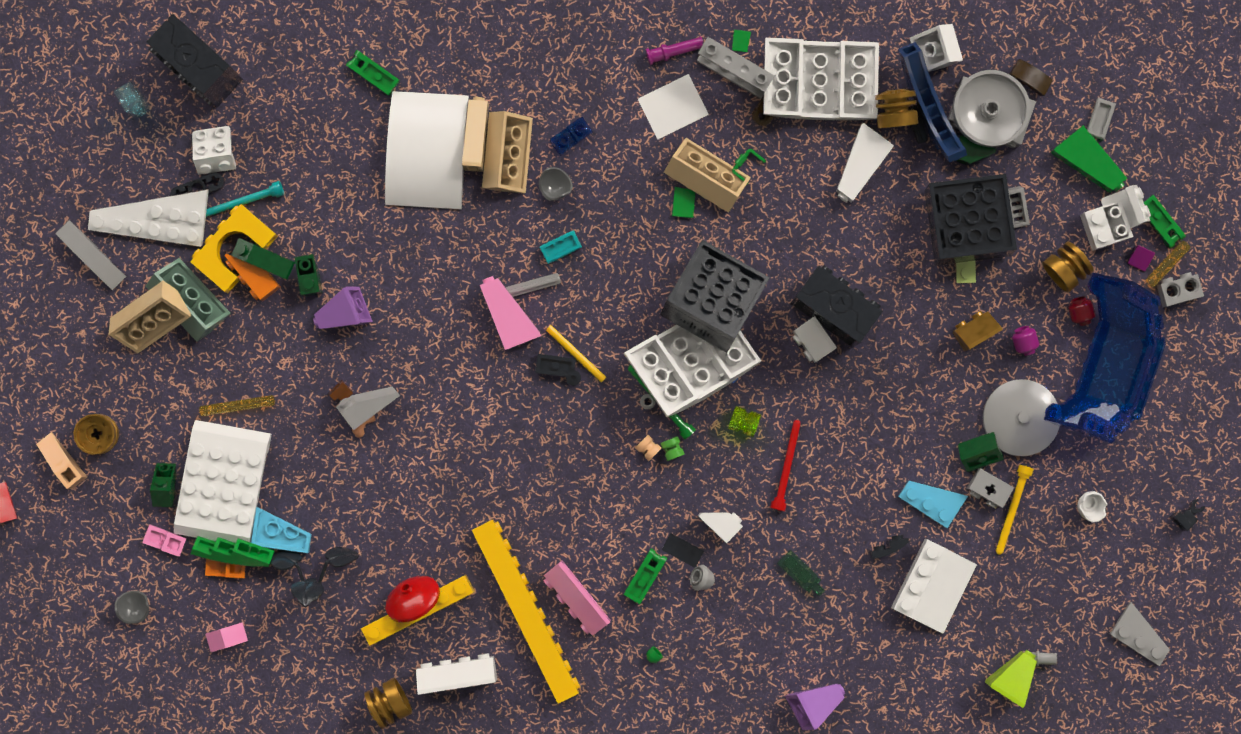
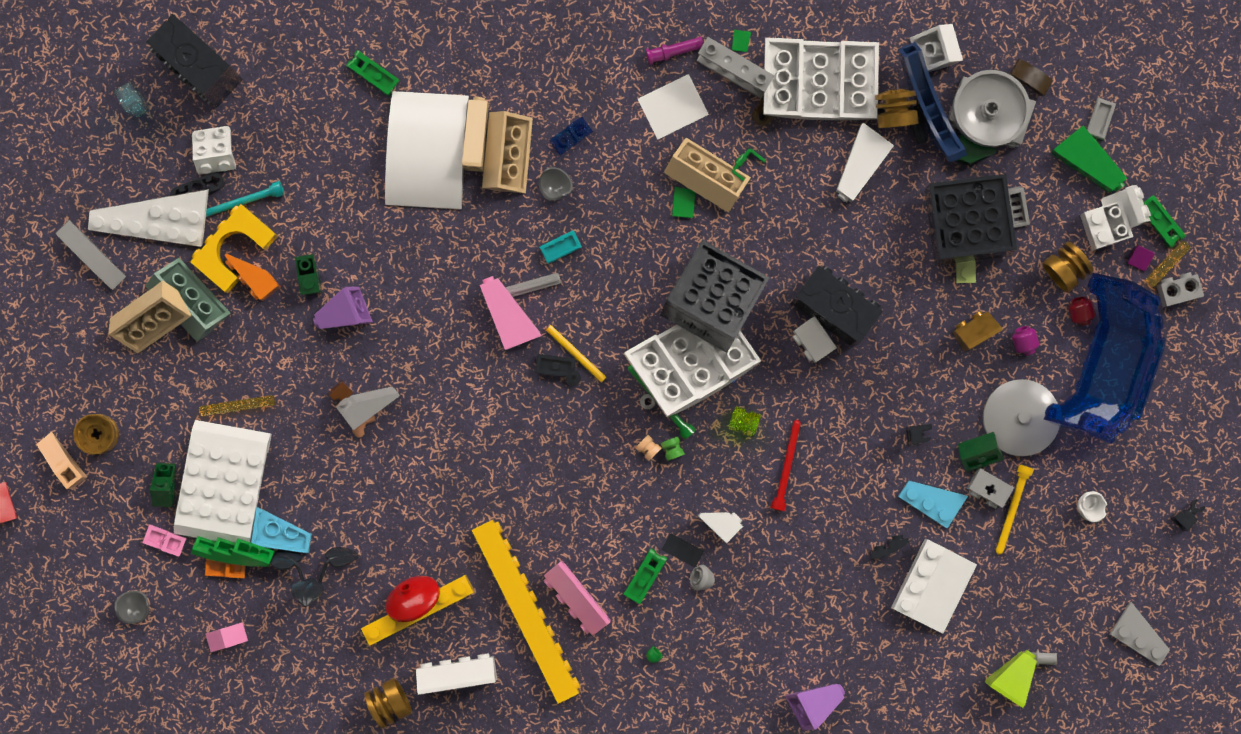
(263, 258): dark green slope -> none
(800, 572): clear green hinge -> none
(915, 434): none -> black hinge

